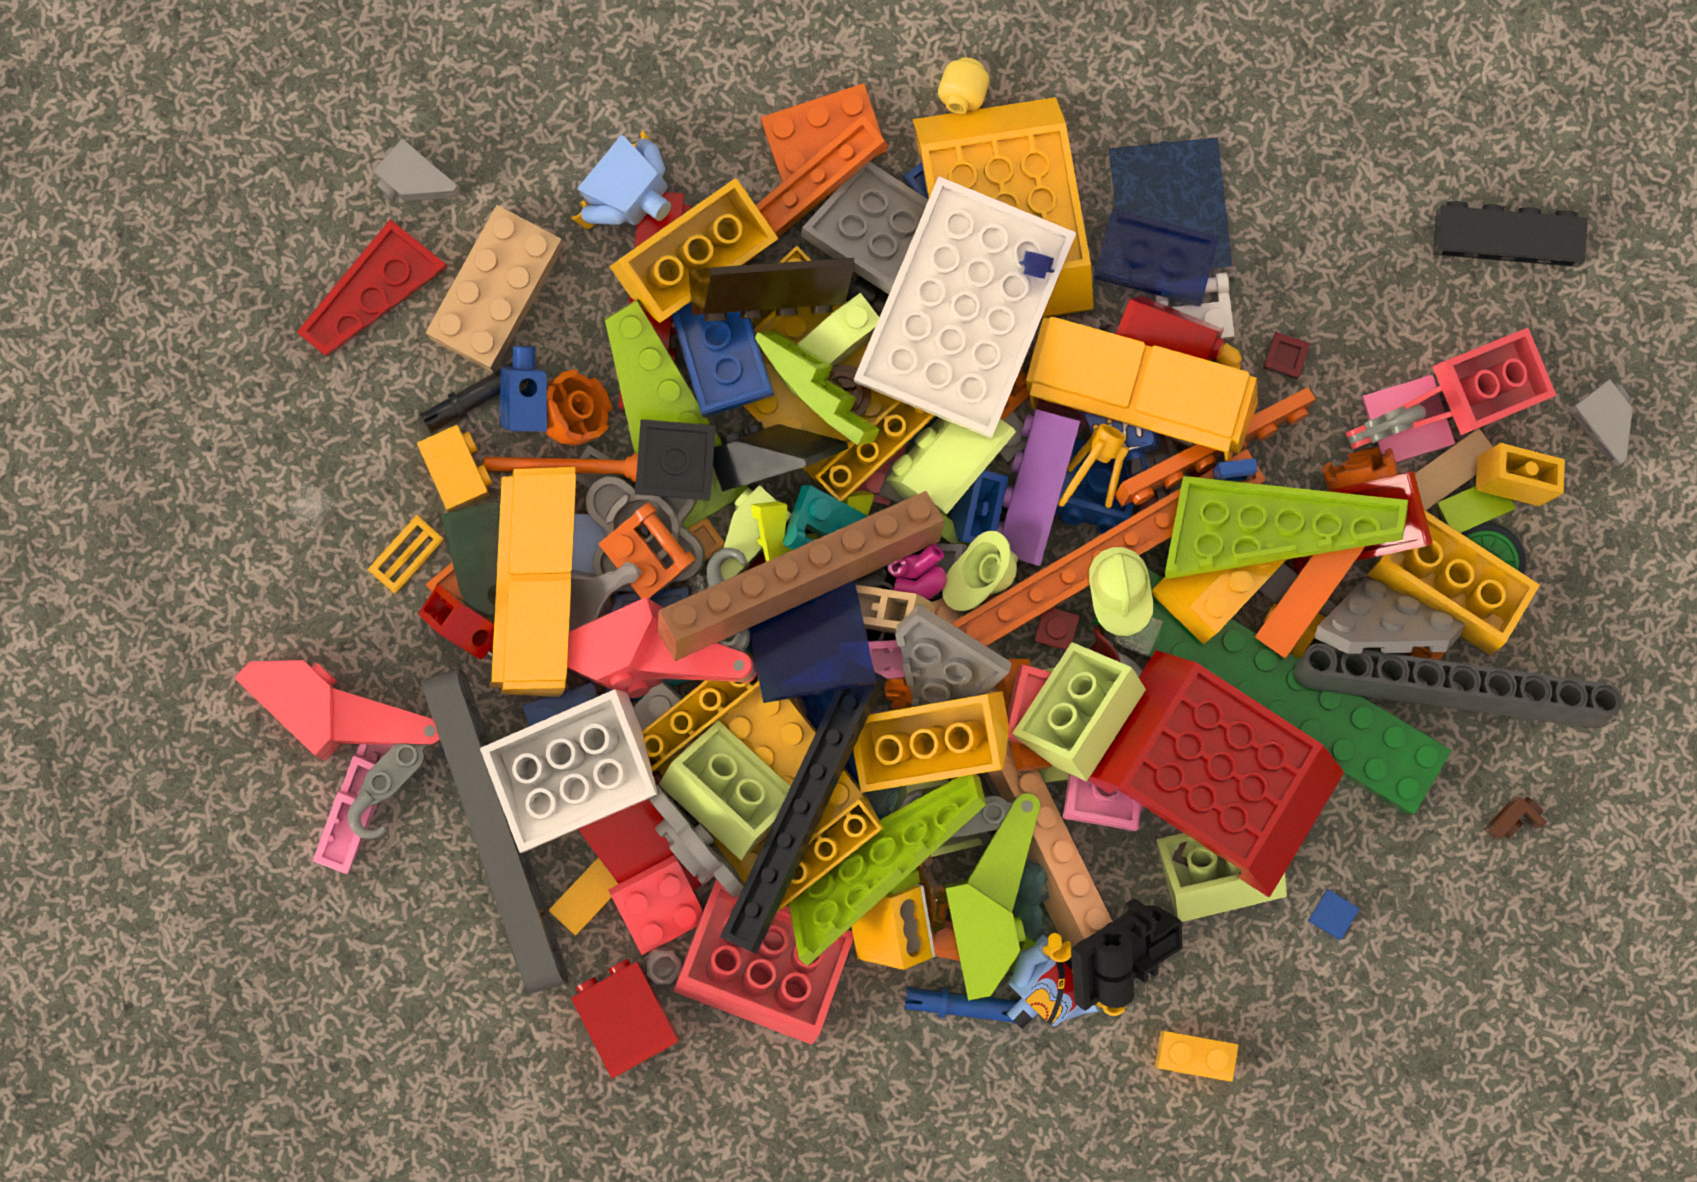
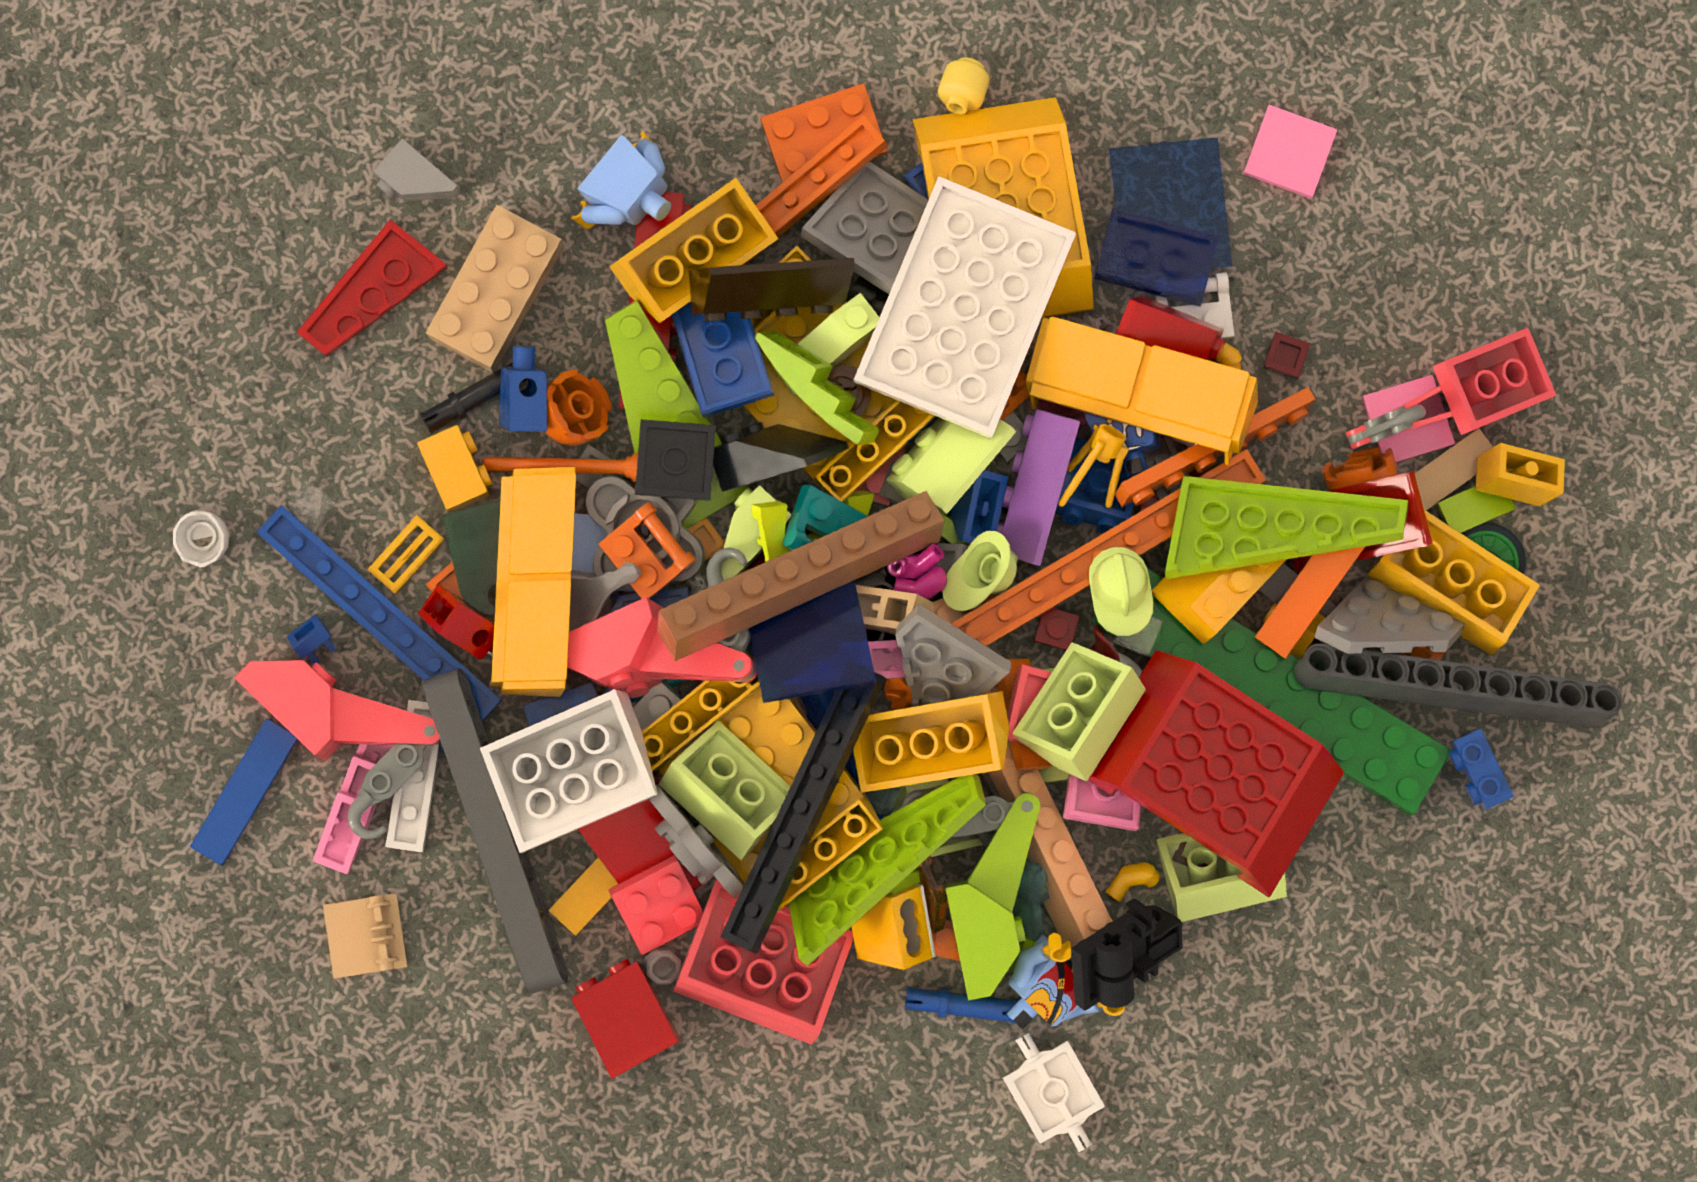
(200, 525): none -> white hair
(244, 792): none -> blue tile
(309, 637): none -> blue tile
(365, 935): none -> tan hinge
(367, 604): none -> blue plate
(413, 800): none -> white plate
(1037, 264): clear blue plate -> none
(1053, 1092): none -> white plate
(1132, 875): none -> yellow arm
(1196, 1055): yellow brick -> none
(1235, 470): blue tile -> none
(1290, 151): none -> bright pink tile
(1333, 914): blue tile -> none
(1485, 776): none -> blue plate
(1507, 821): reddish brown bracket -> none
(1510, 235): black brick -> none
(1606, 420): light grey slope -> none

